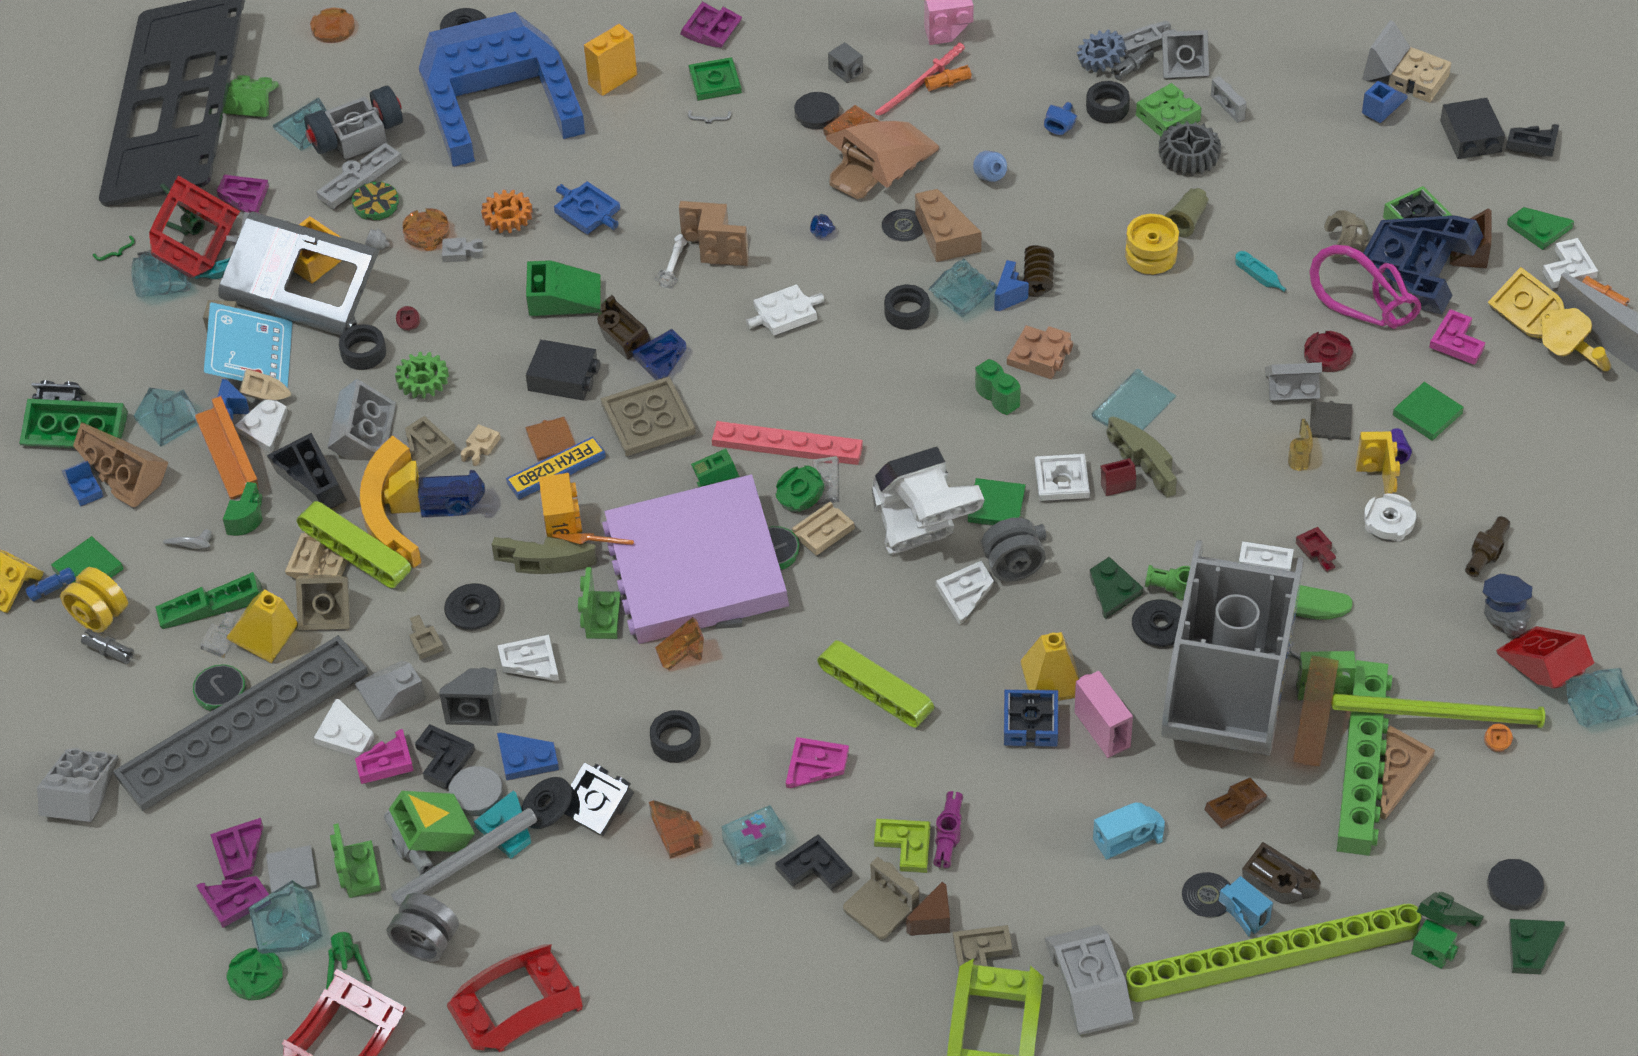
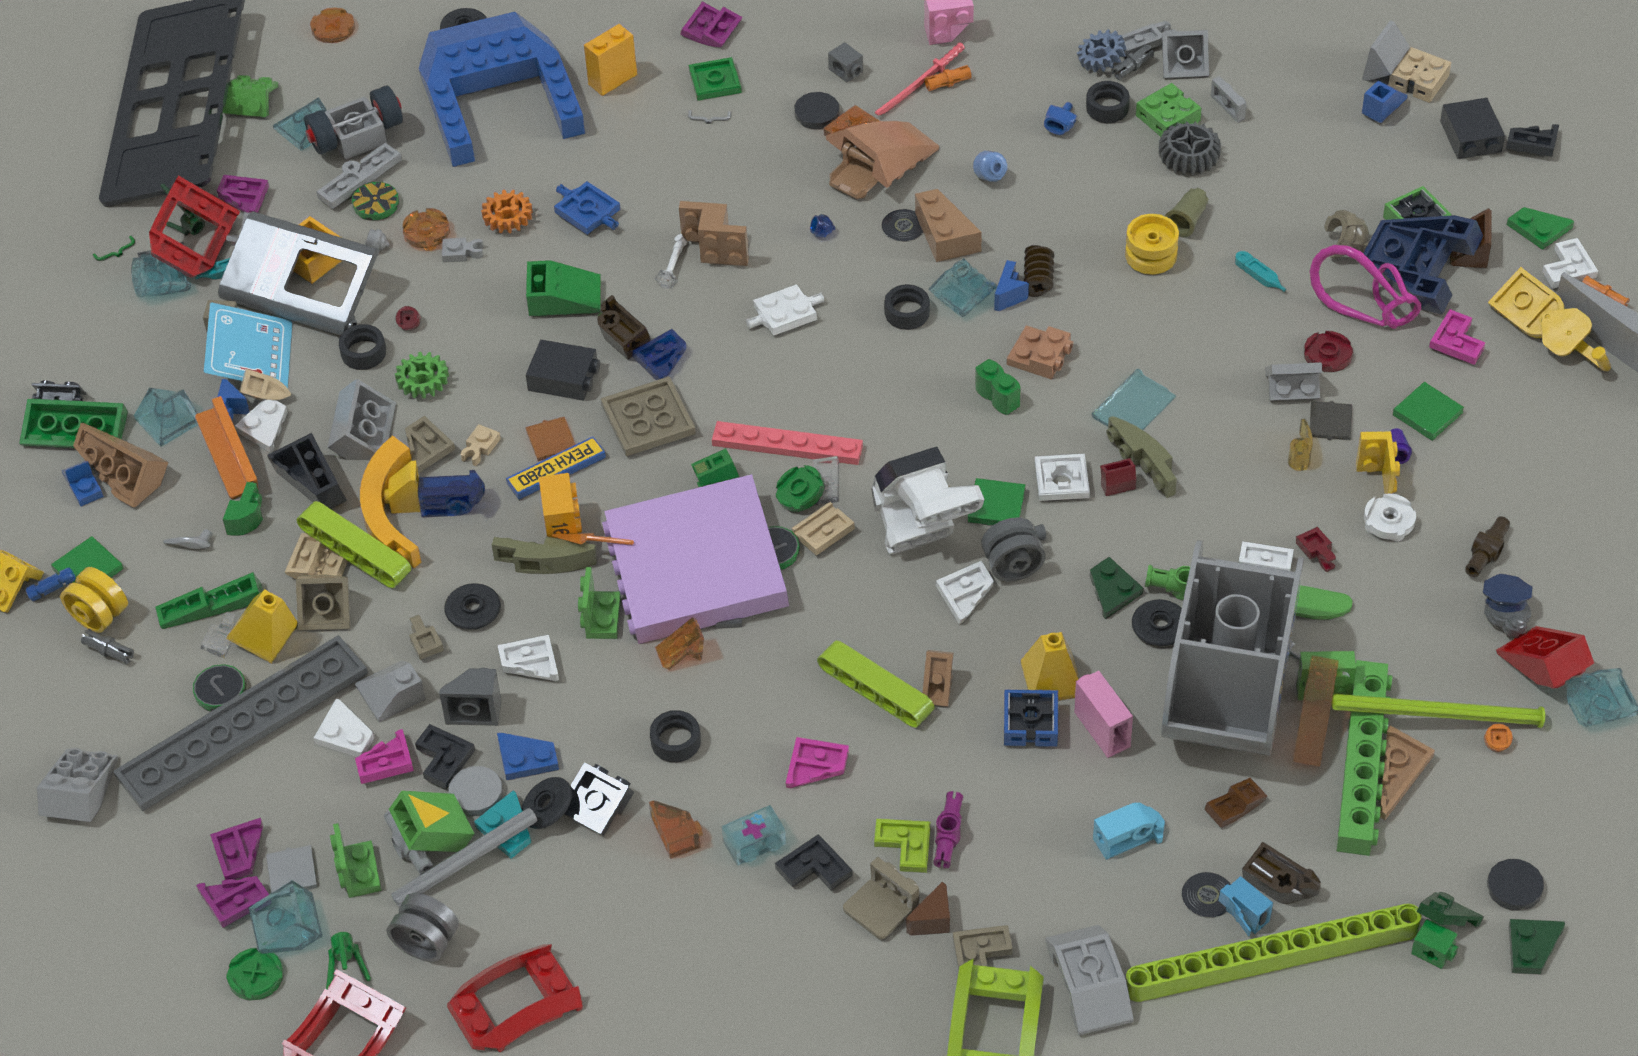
(938, 676): none -> medium nougat slope

